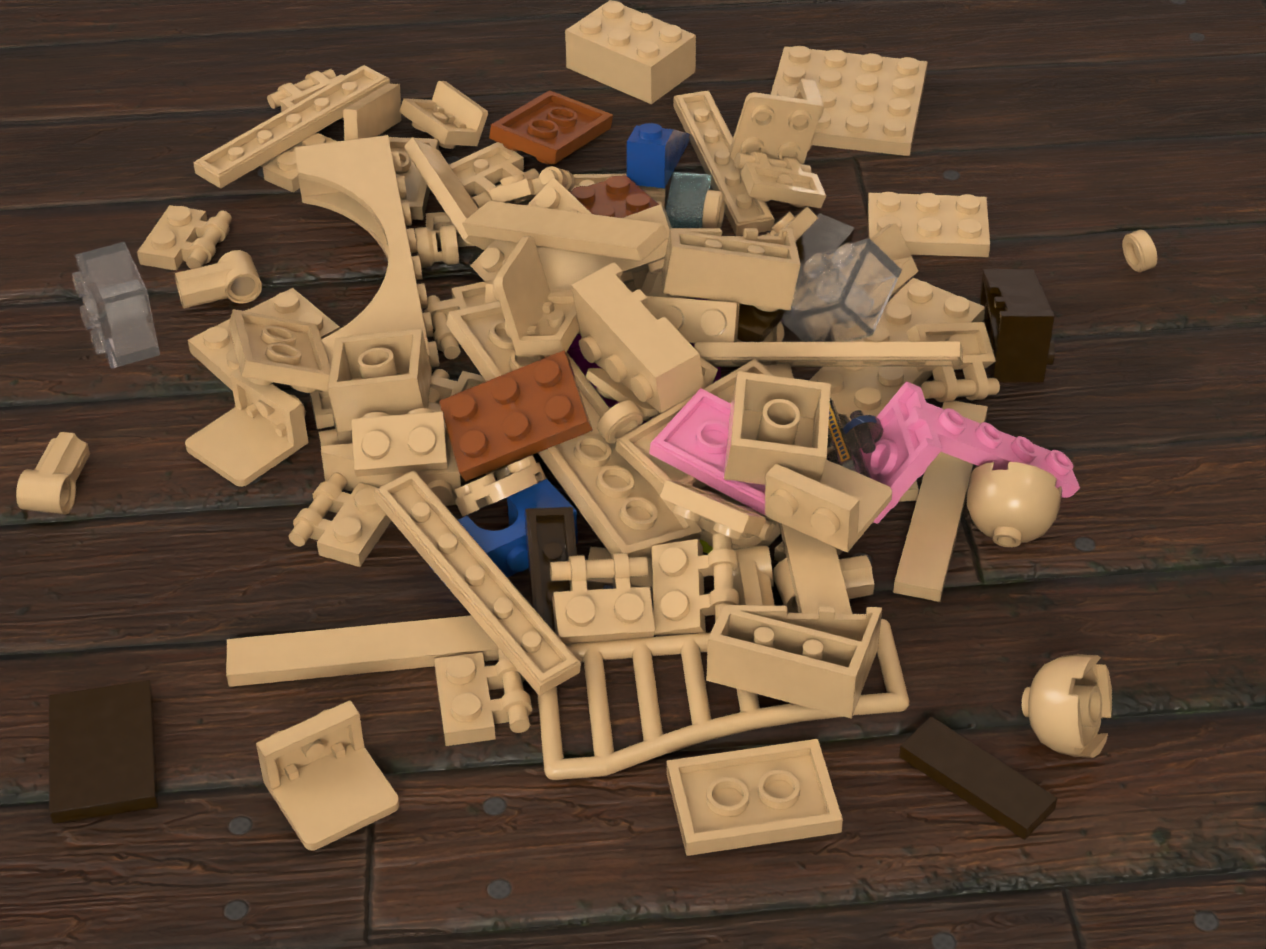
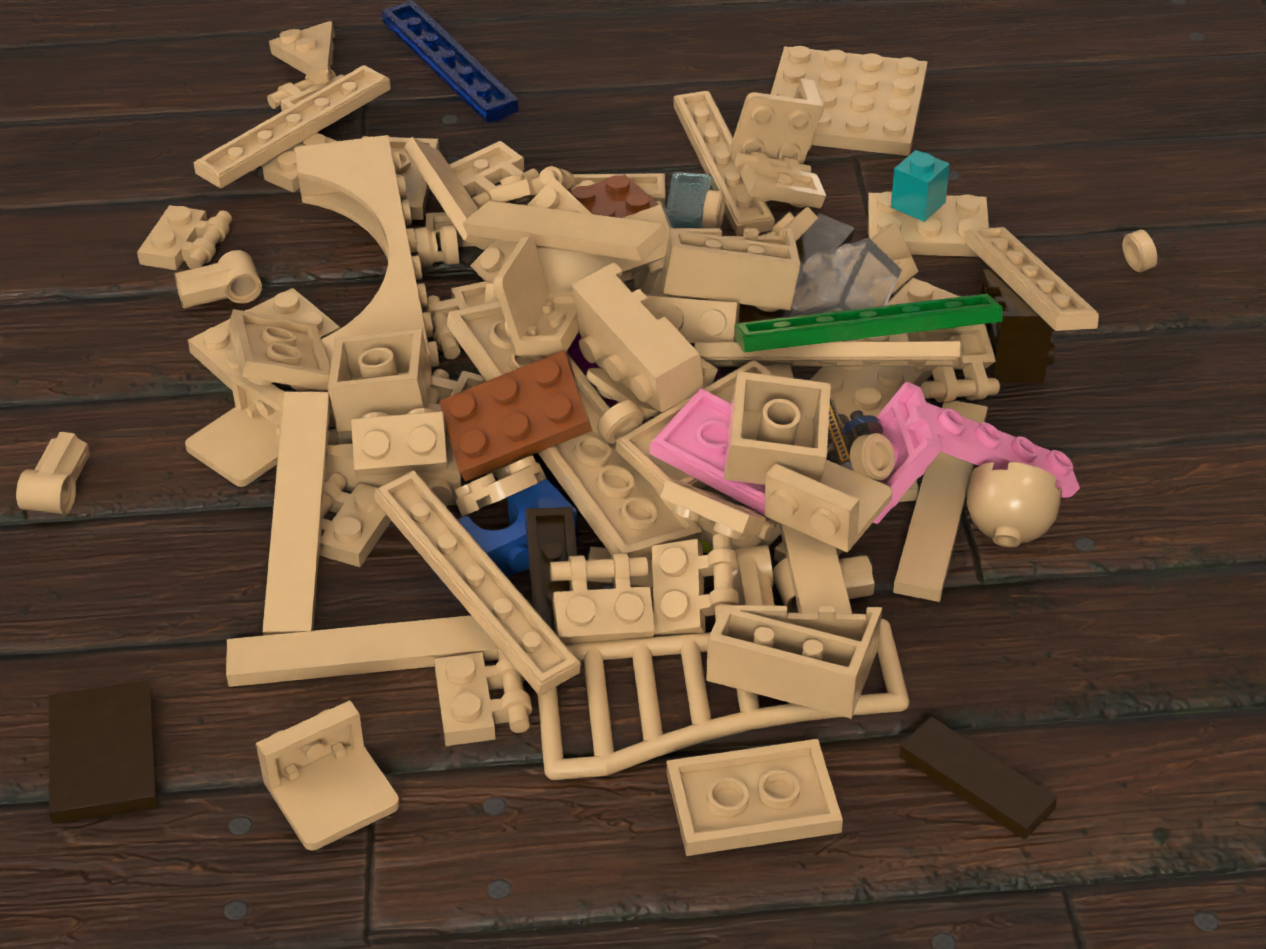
(115, 305): clear brick -> none
(297, 514): none -> tan tile
(307, 50): none -> tan wing
(373, 113): tan tile -> none
(447, 117): tan bracket -> none
(450, 61): none -> clear blue plate
(550, 127): dark orange plate -> none
(630, 51): tan brick -> none
(654, 154): blue slope -> none
(867, 322): none -> green tile
(872, 456): none -> tan tile
(920, 185): none -> teal brick
(1032, 279): none -> tan tile
(1068, 704): tan cylinder -> none

